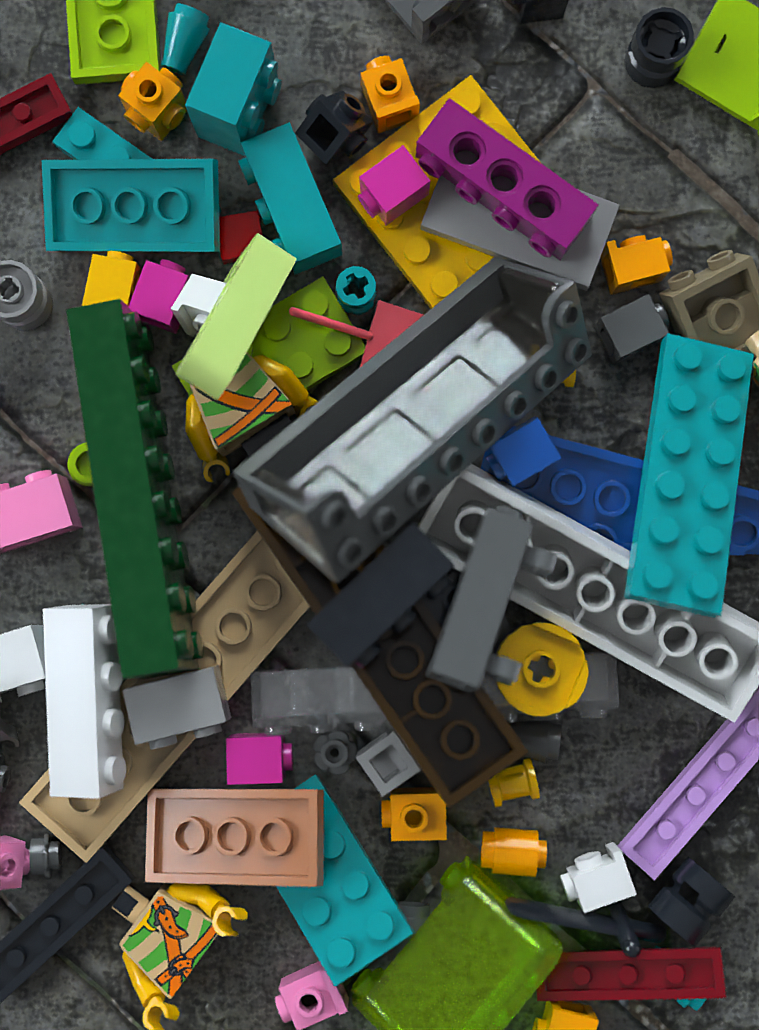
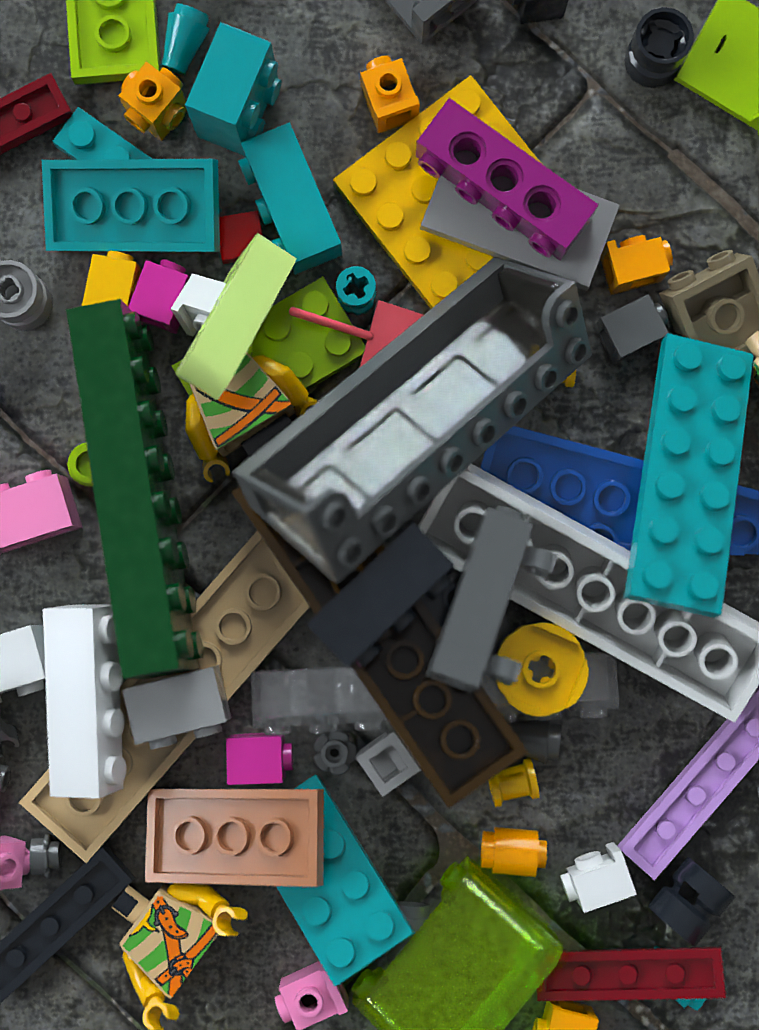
(335, 126): black brick -> none
(393, 186): dark pink brick -> none
(414, 814): light orange brick -> none
(522, 452): blue brick -> none
(614, 923): black sword -> none

